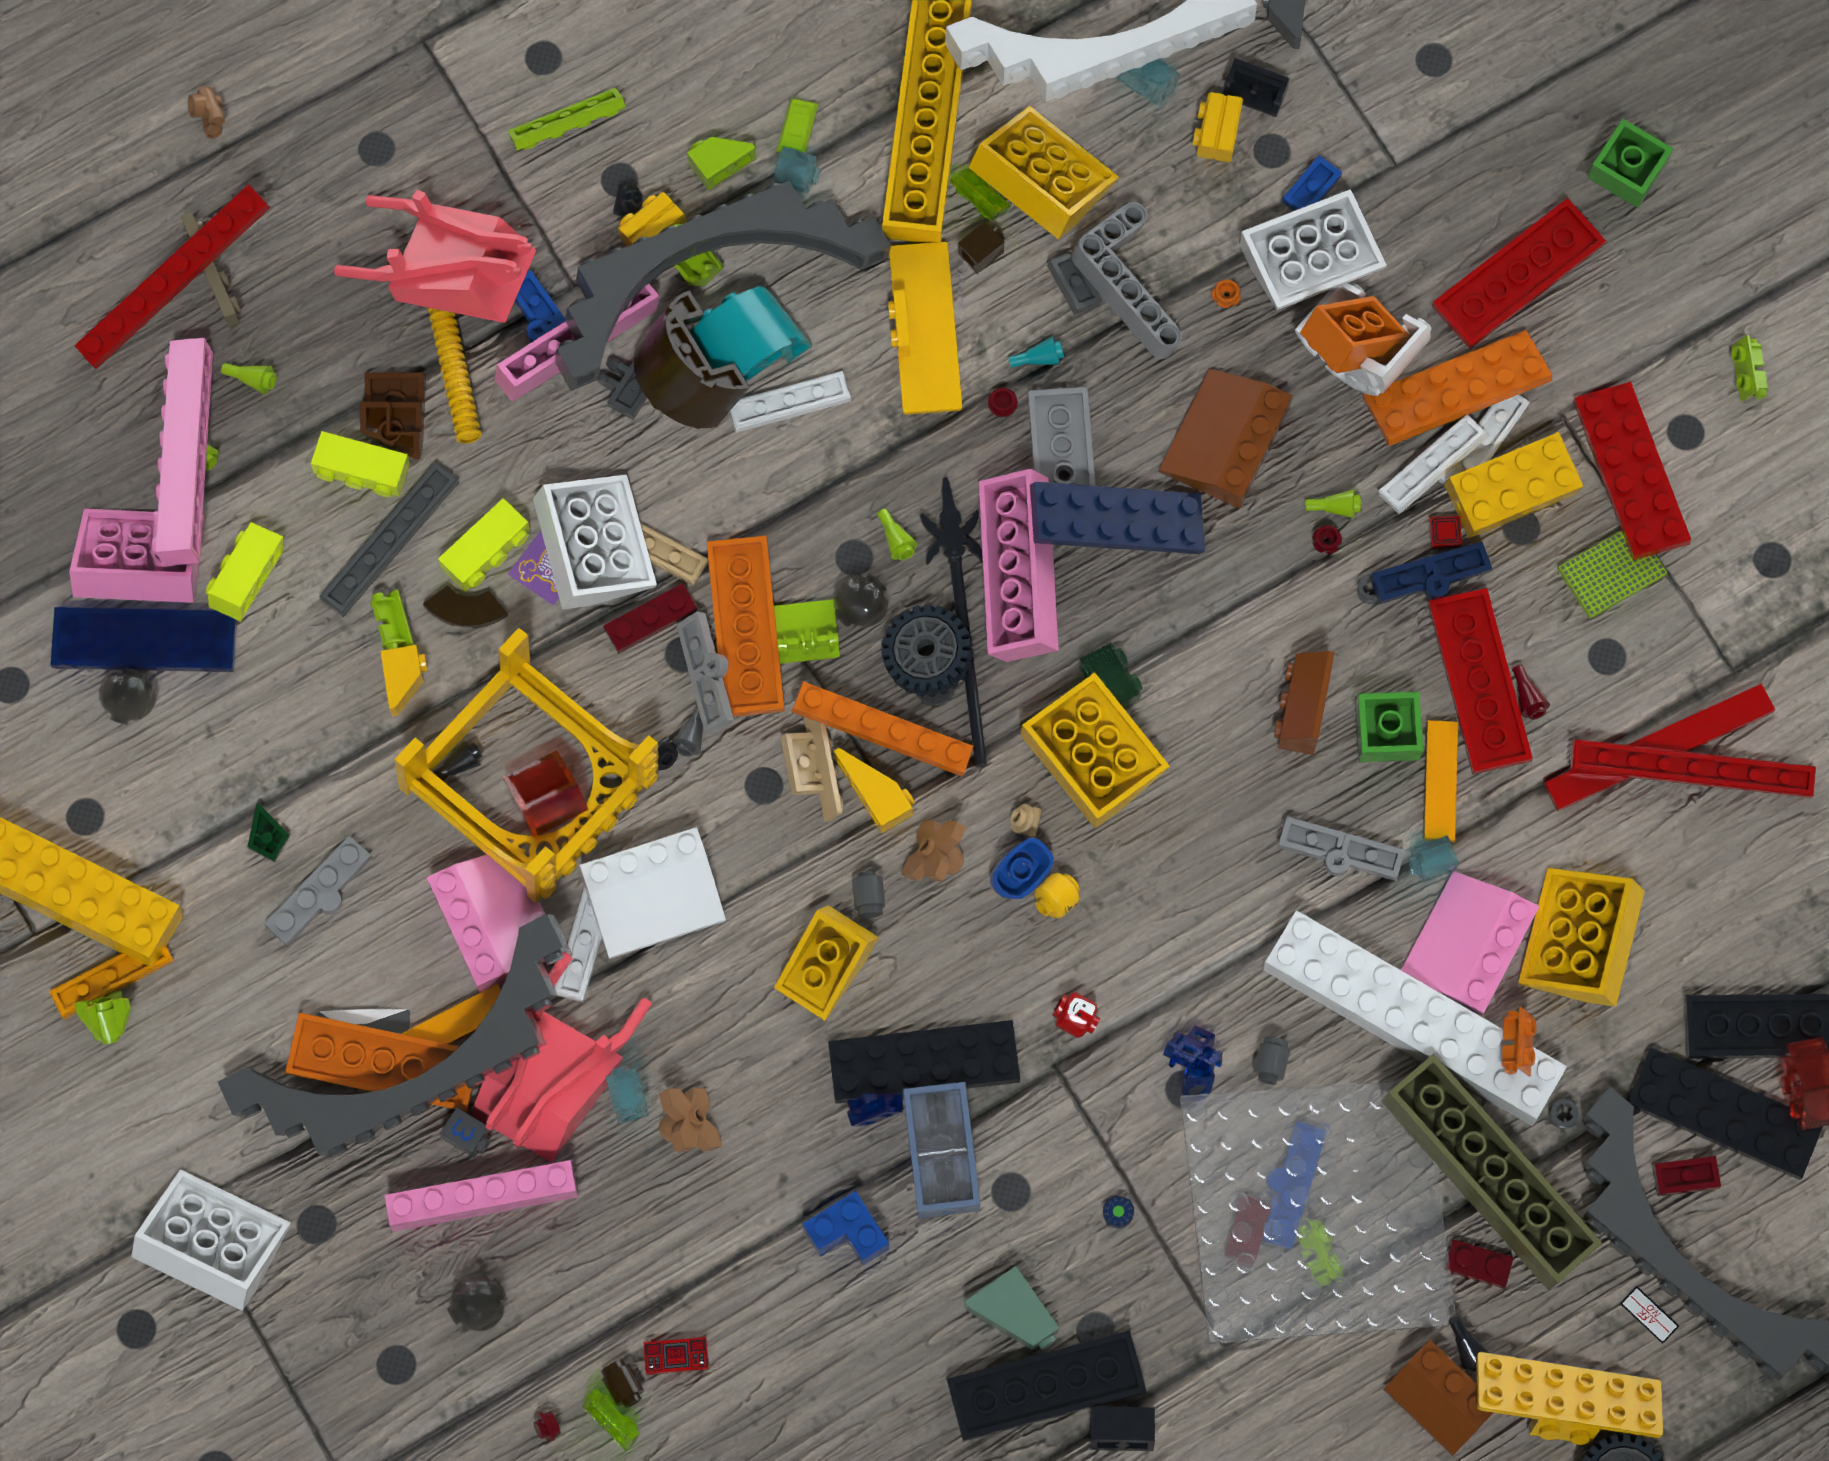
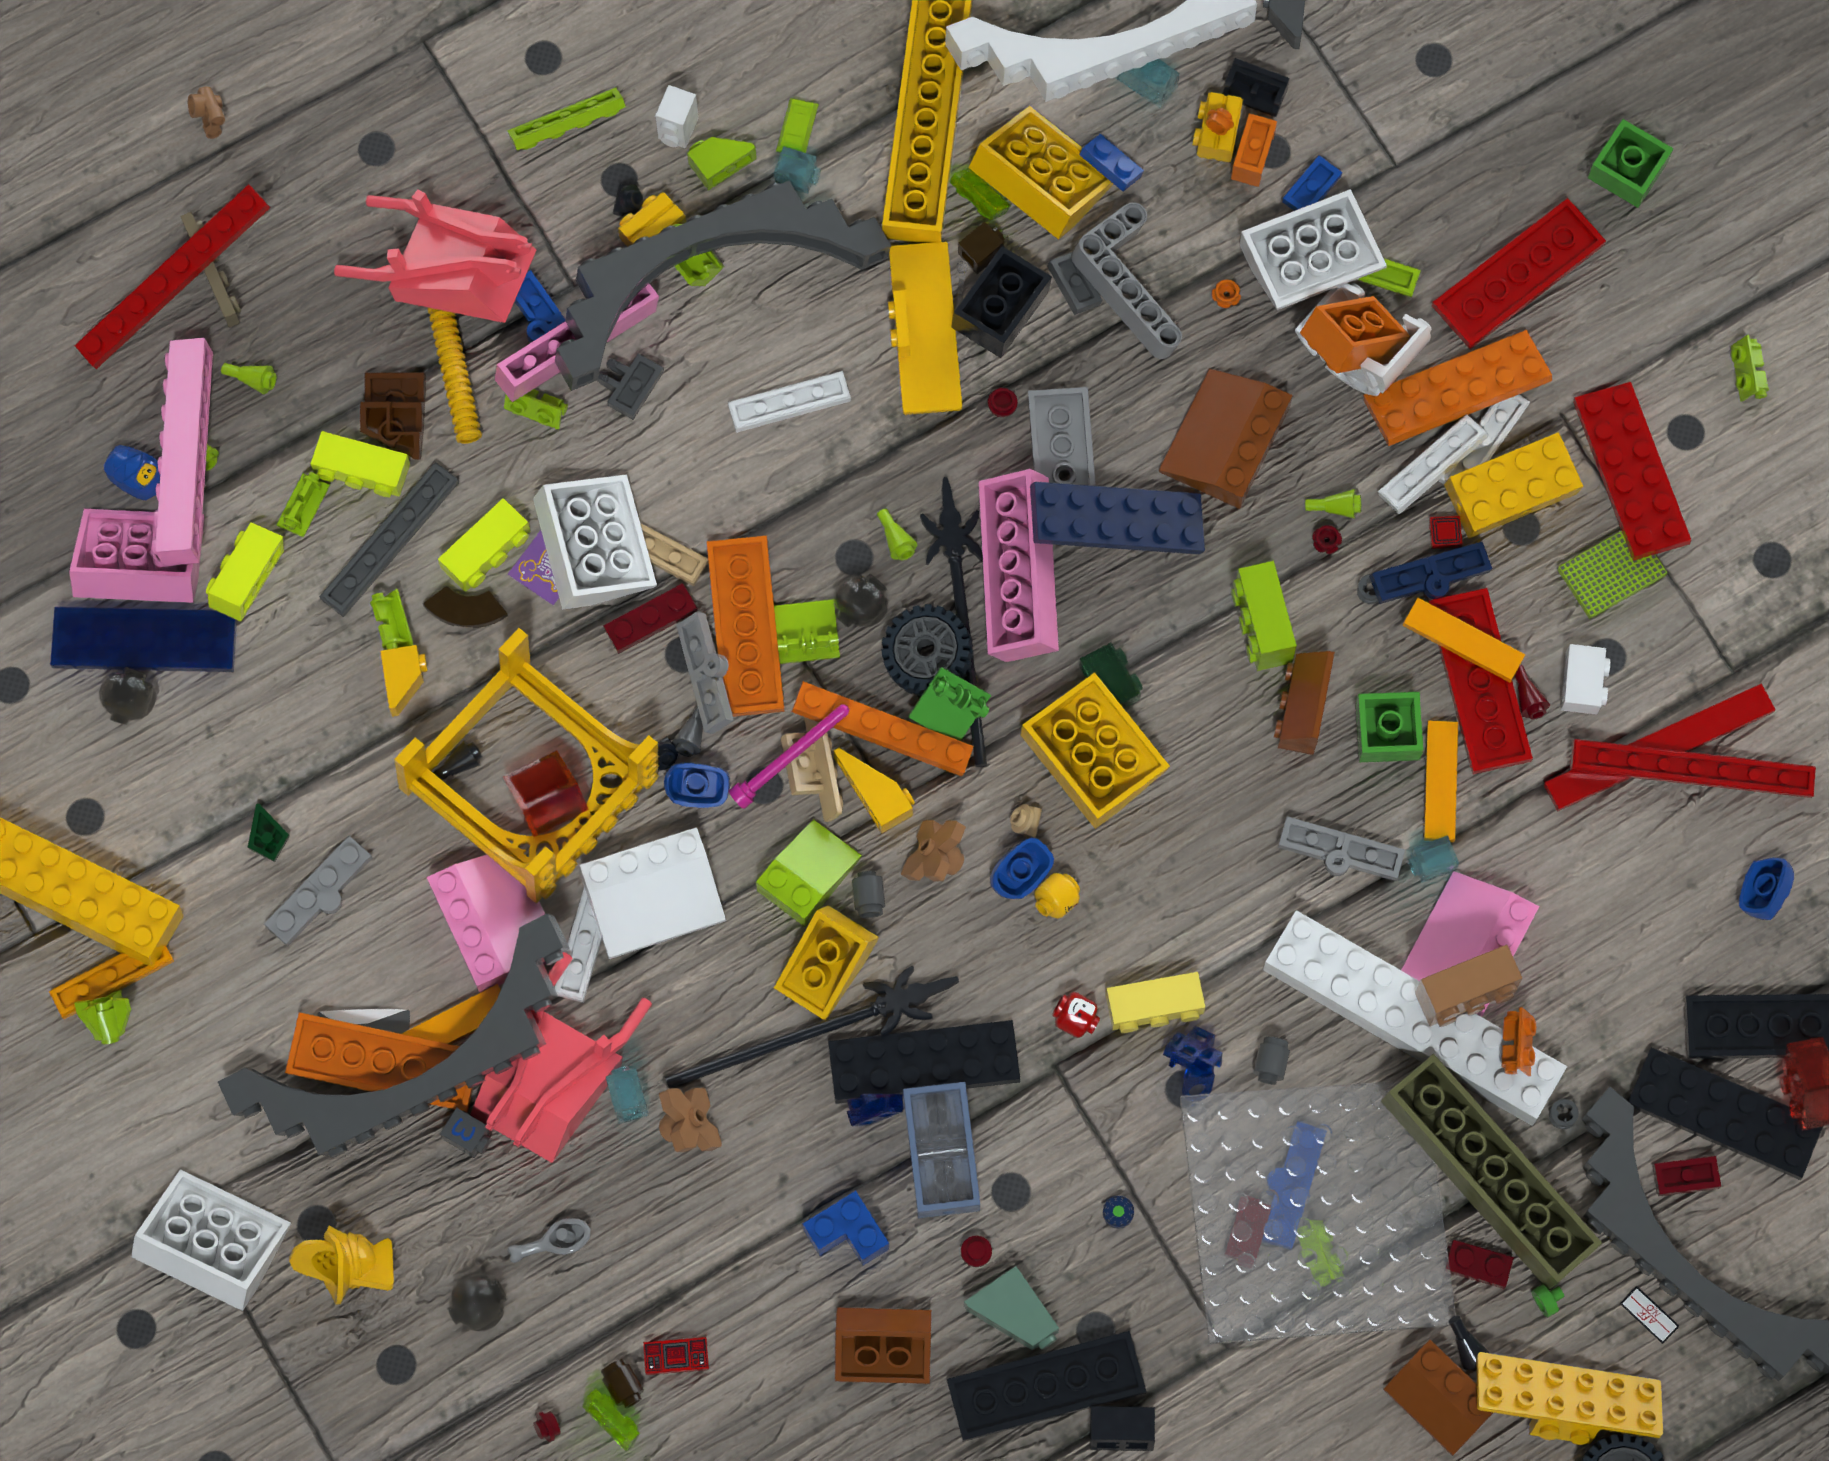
(133, 471): none -> blue piece
(303, 504): none -> lime hinge
(345, 1262): none -> yellow helmet
(481, 1196): bright pink brick -> none
(545, 411): none -> lime hinge
(561, 1238): none -> light grey piece
(676, 117): none -> white brick
(677, 373): dark brown cylinder -> none
(697, 785): none -> blue piece
(745, 792): none -> dark pink piece
(749, 332): teal cylinder -> none
(807, 872): none -> lime slope
(883, 1345): none -> dark orange slope
(896, 1001): none -> black piece
(950, 705): none -> bright green hinge
(976, 1251): none -> dark red plate
(1001, 302): none -> black brick
(1045, 353): teal cone -> none
(1111, 162): none -> blue plate
(1155, 1002): none -> light yellow brick
(1219, 121): none -> orange plate
(1253, 150): none -> orange panel
(1264, 616): none -> lime brick
(1394, 277): none -> lime tile
(1464, 640): none -> light orange tile
(1468, 986): none -> medium nougat brick
(1547, 1299): none -> bright green tile
(1582, 935): yellow slope -> none
(1584, 679): none -> white brick
(1766, 887): none -> blue piece

